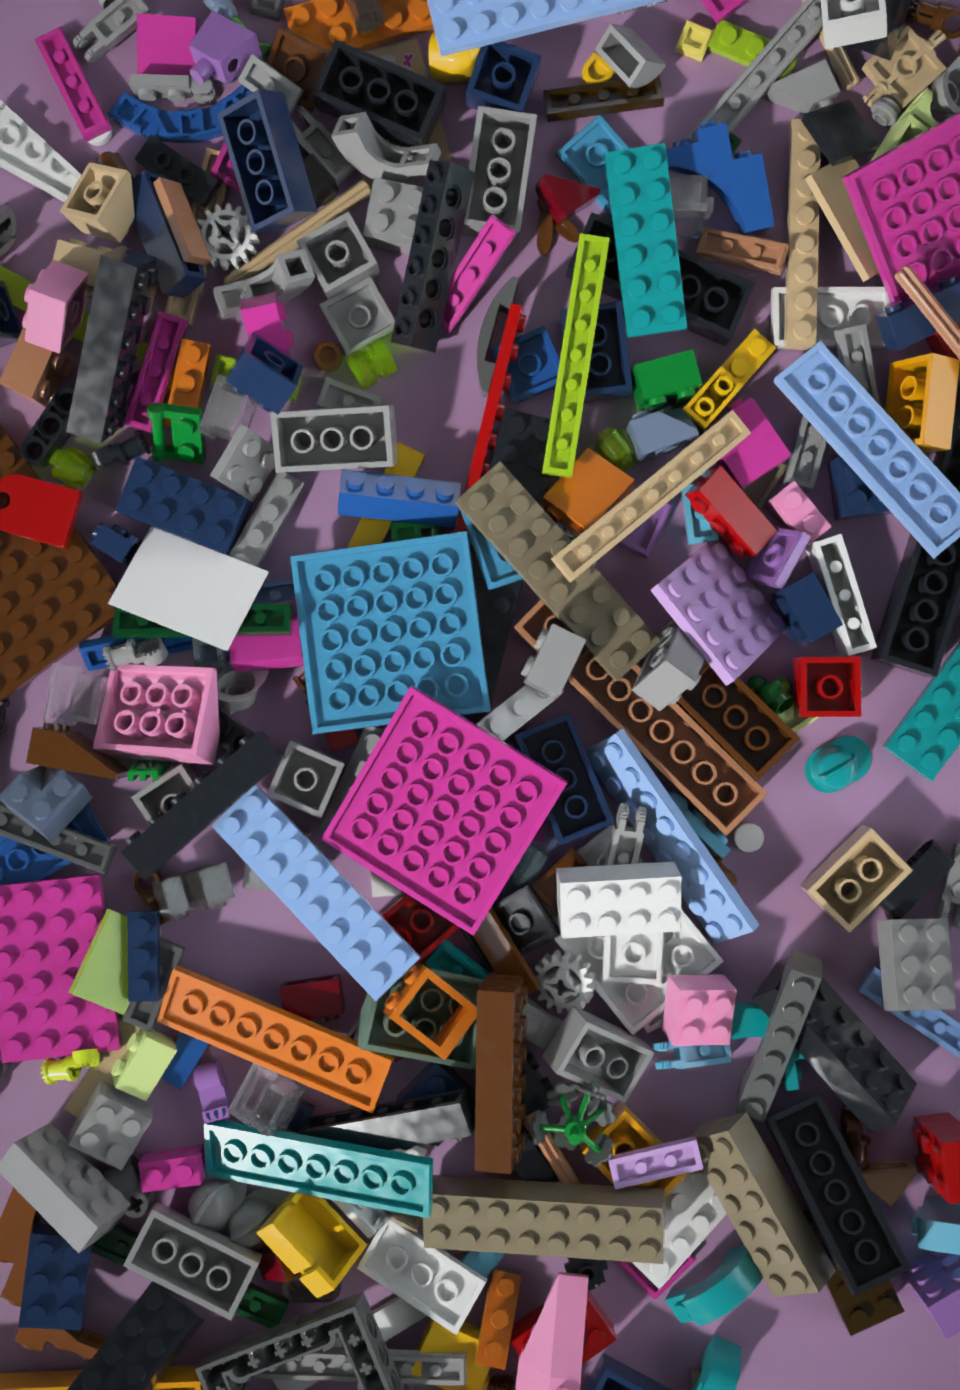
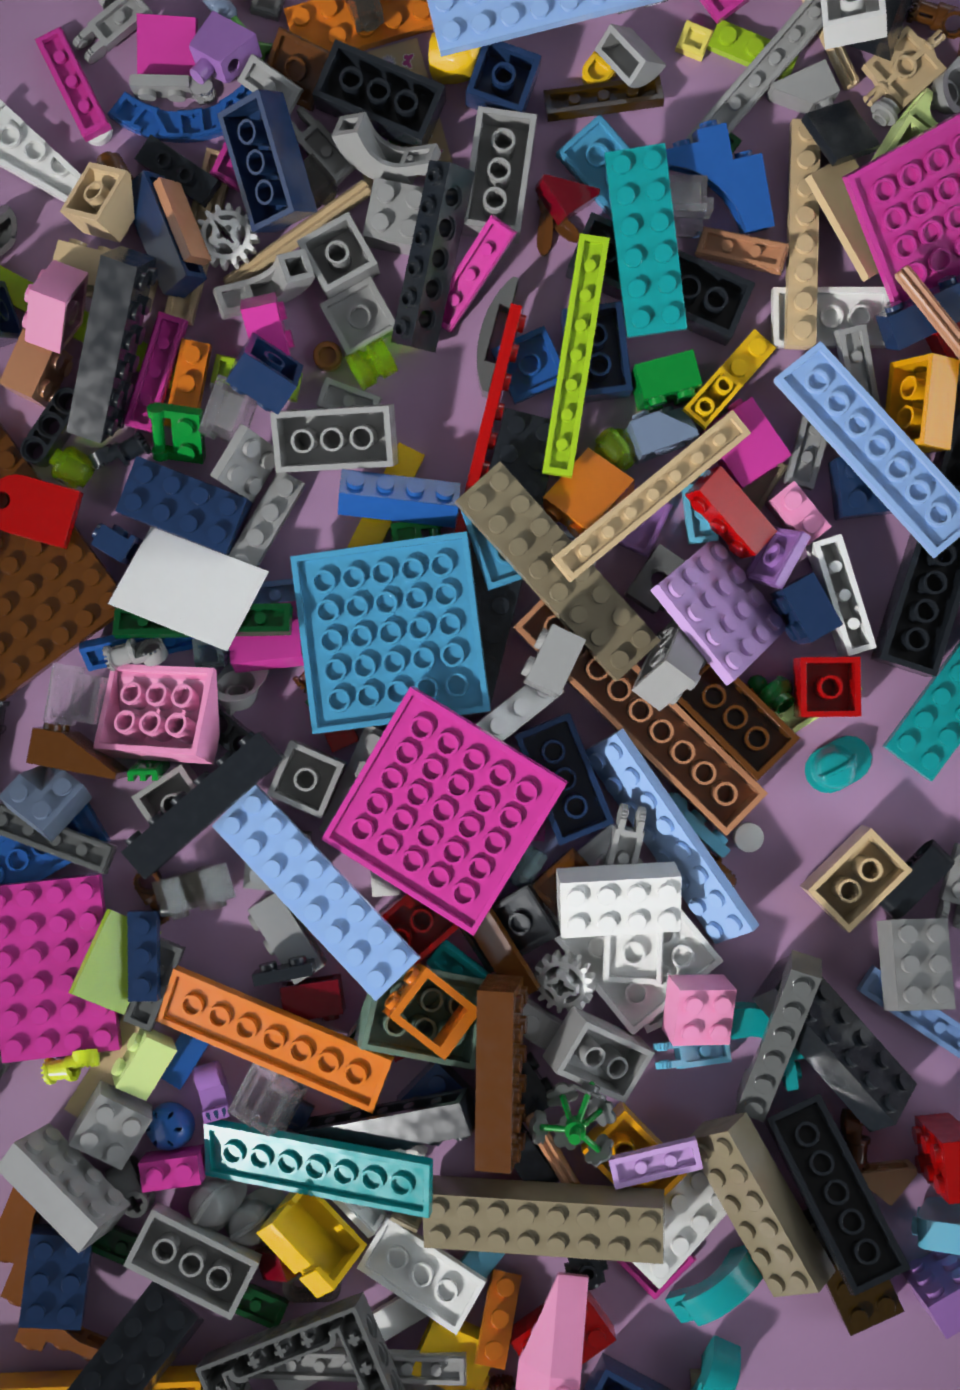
(164, 1128): none -> blue helmet
(271, 972): none -> black plate
(284, 932): none -> light grey brick
(661, 562): none -> dark grey brick

